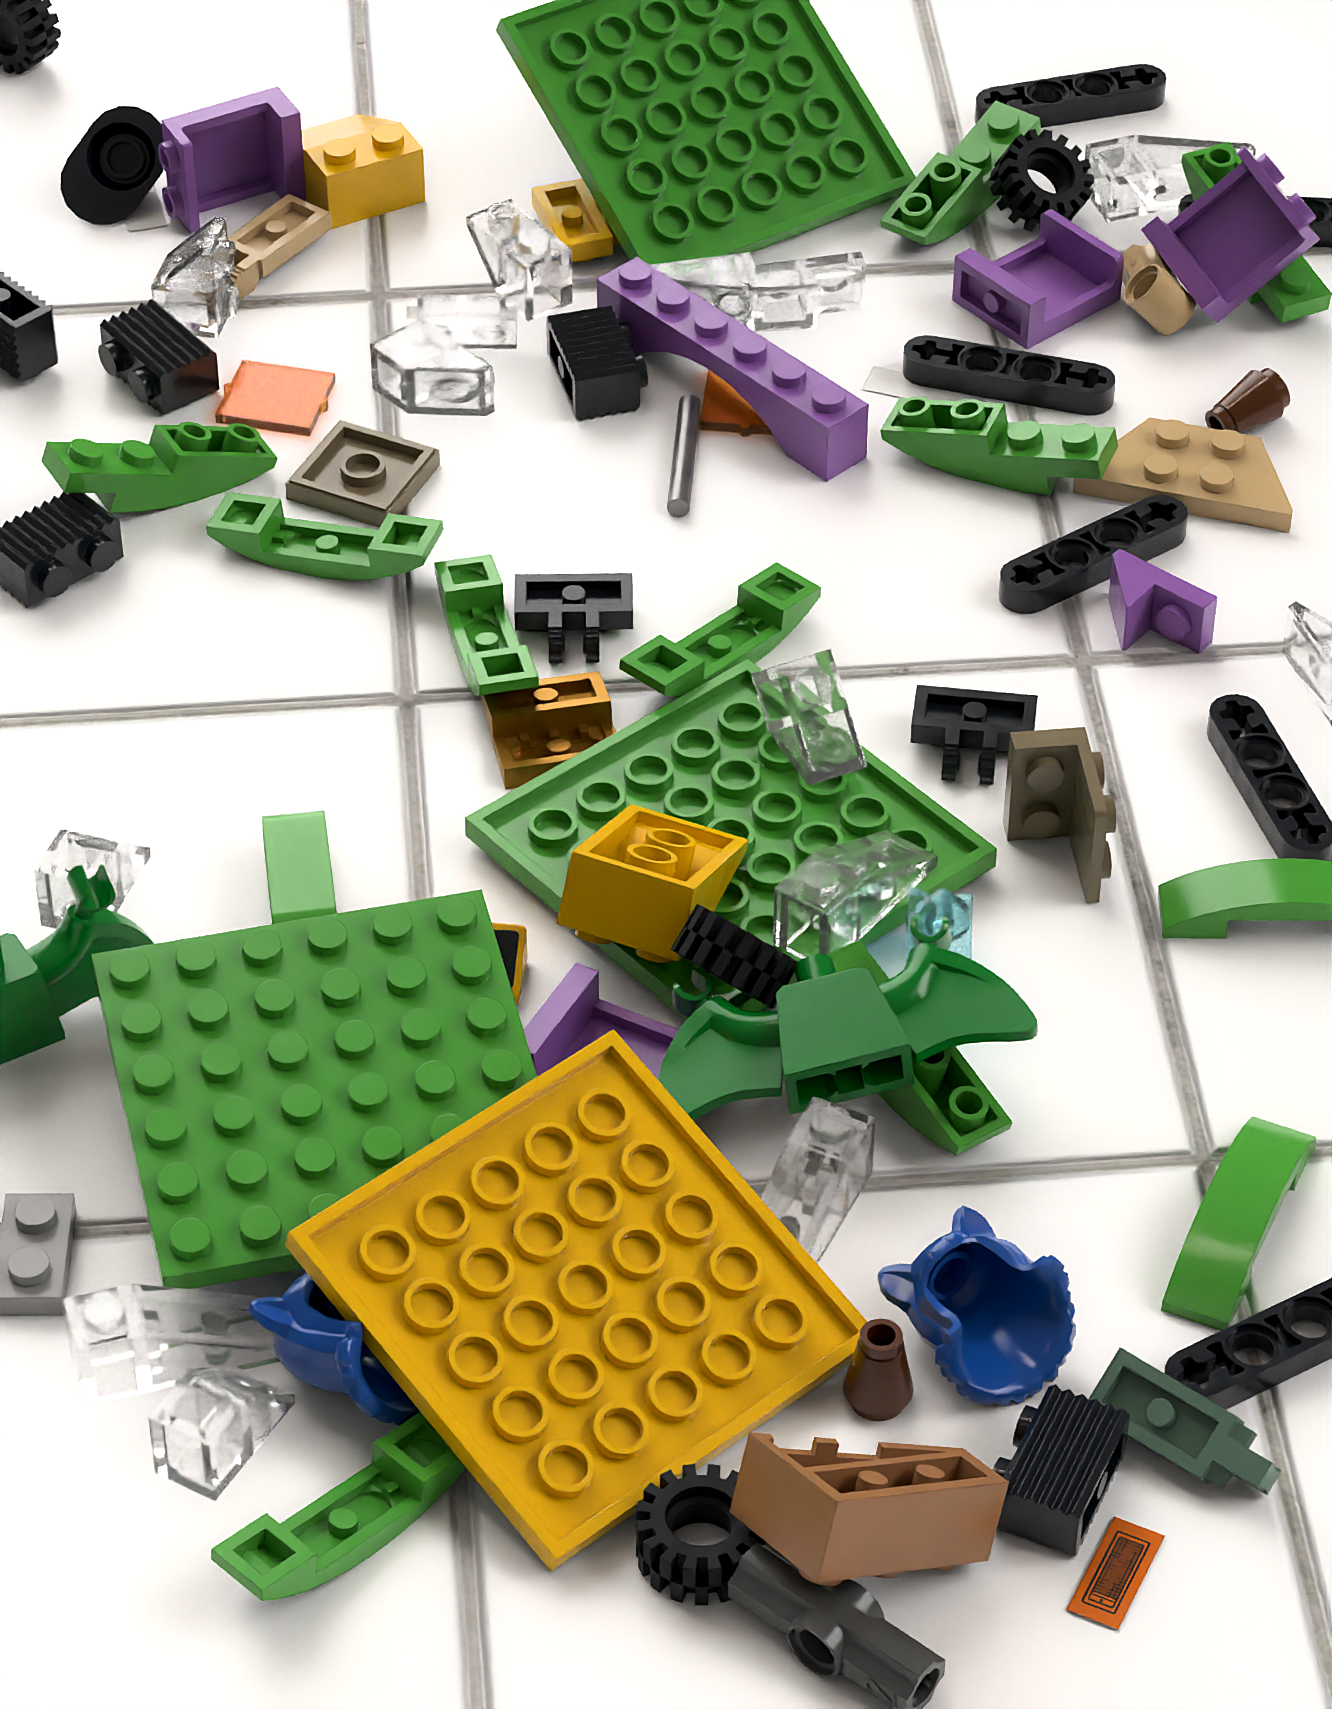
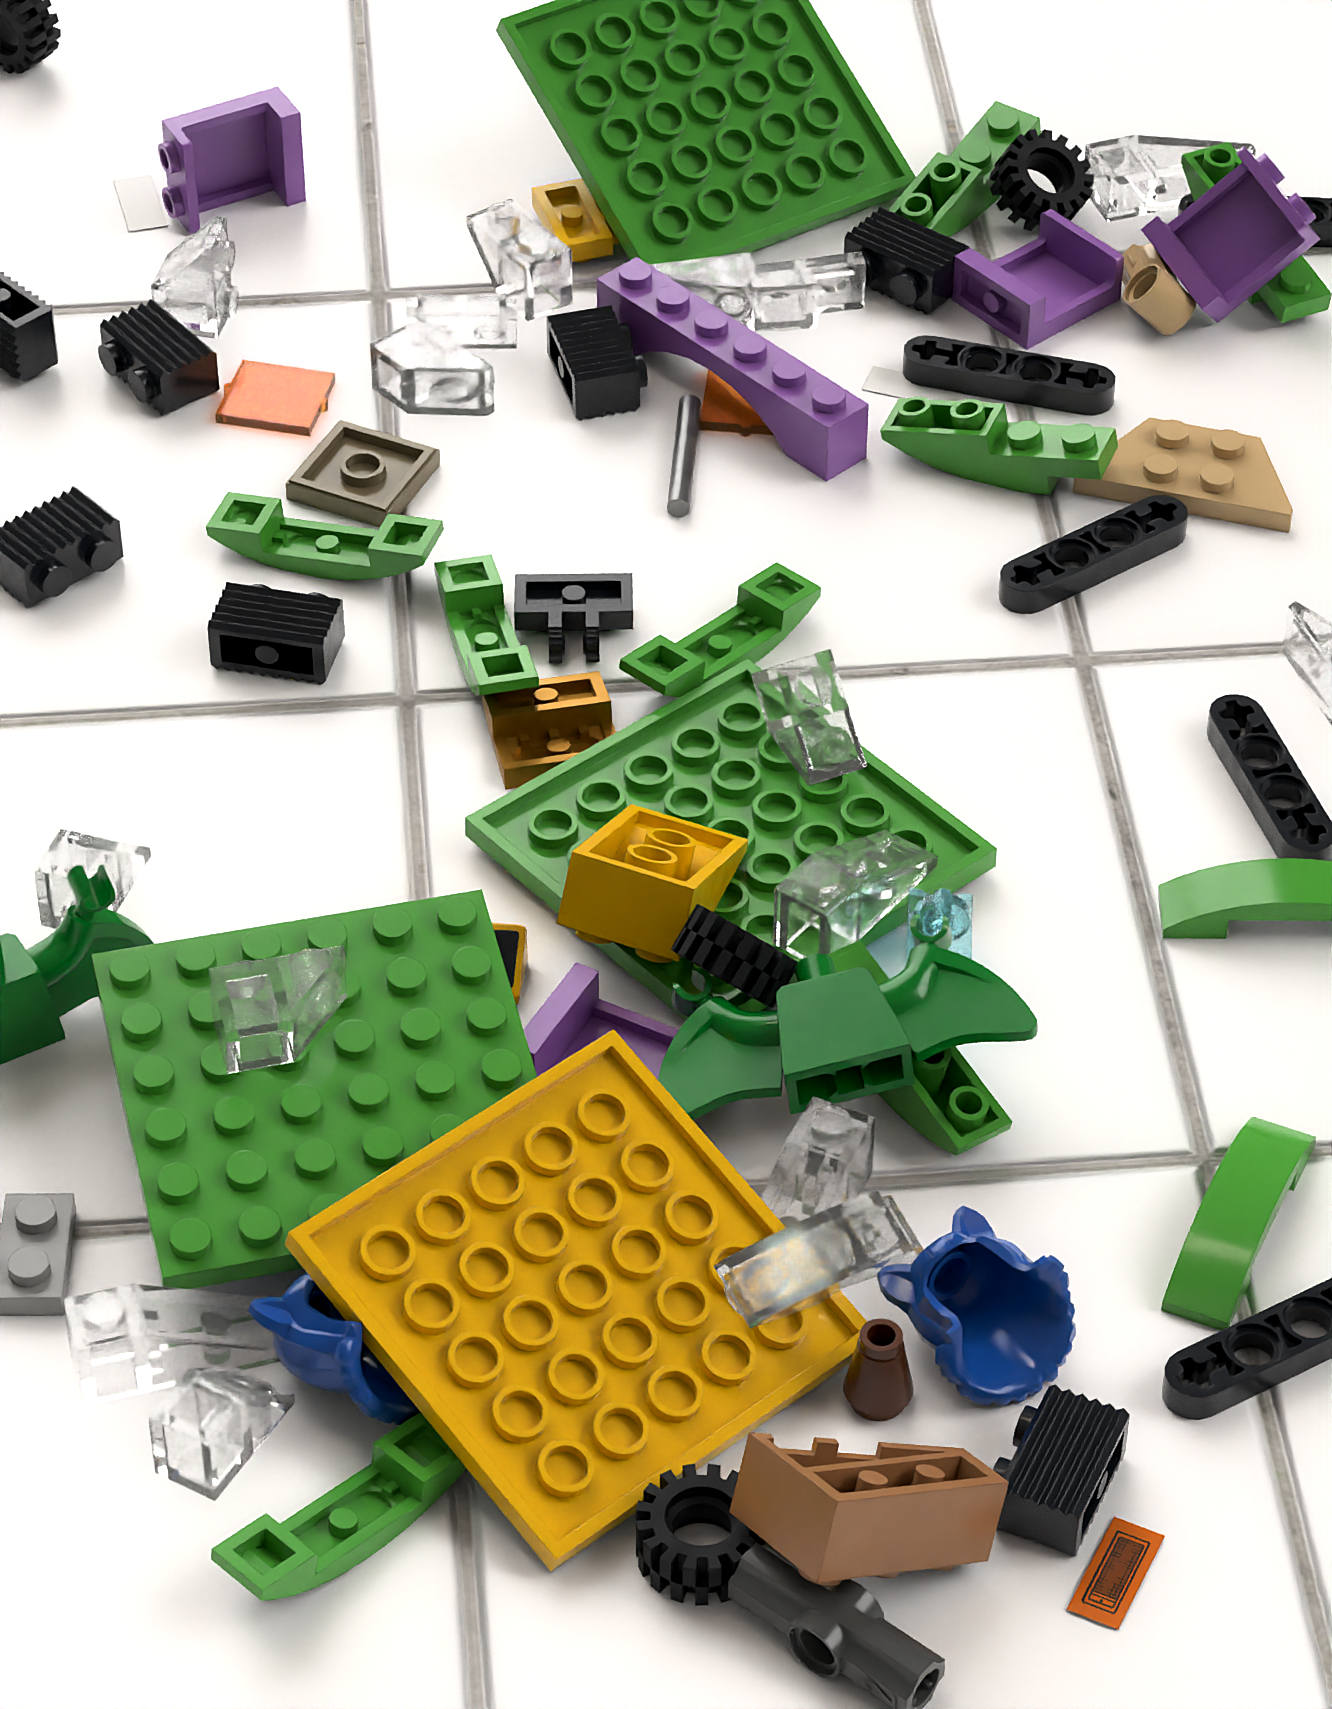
(113, 166): black piece -> none
(172, 470): bright green slope -> none
(274, 239): tan hinge -> none
(275, 1005): none -> clear slope
(276, 632): none -> black brick
(298, 866): beam -> none
(362, 168): yellow slope -> none
(817, 1258): none -> clear slope
(905, 259): none -> black brick
(970, 720): black hinge -> none
(1058, 792): dark tan bracket -> none
(1072, 99): black beam -> none
(1158, 601): medium lavender slope -> none
(1183, 1425): sand green hinge -> none
(1251, 402): reddish brown cone -> none

